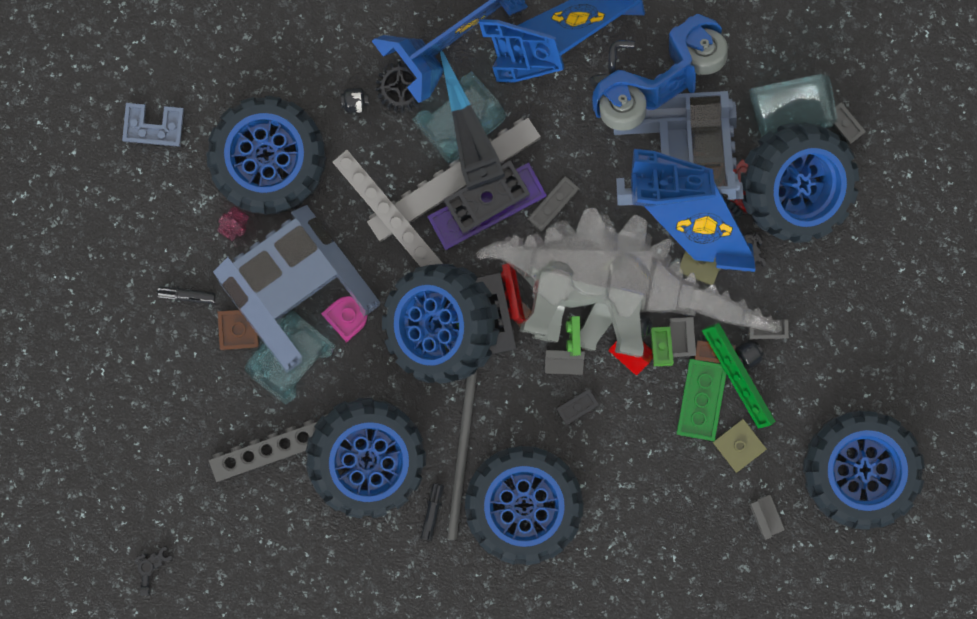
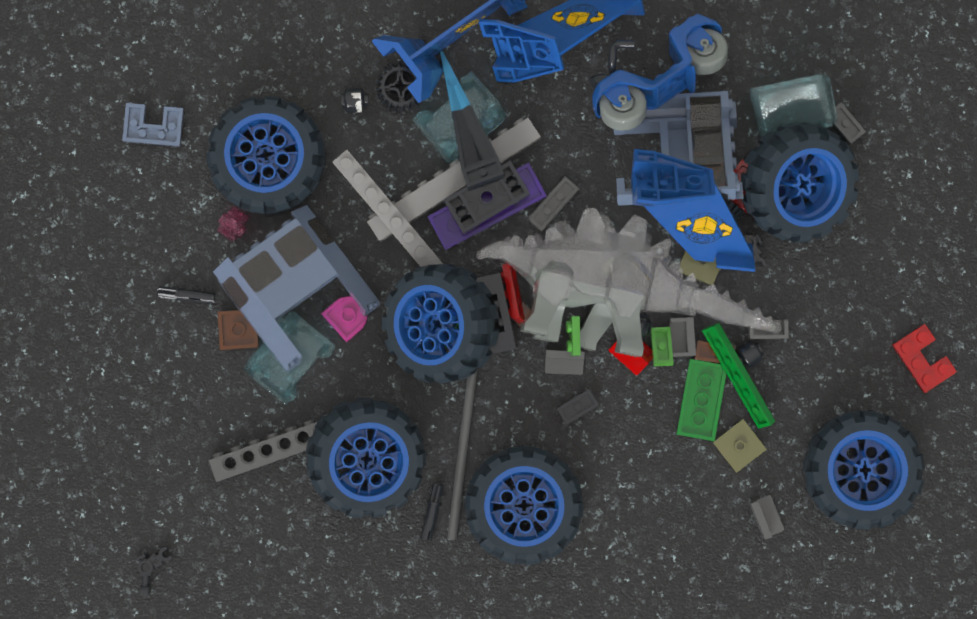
(909, 351): none -> red plate

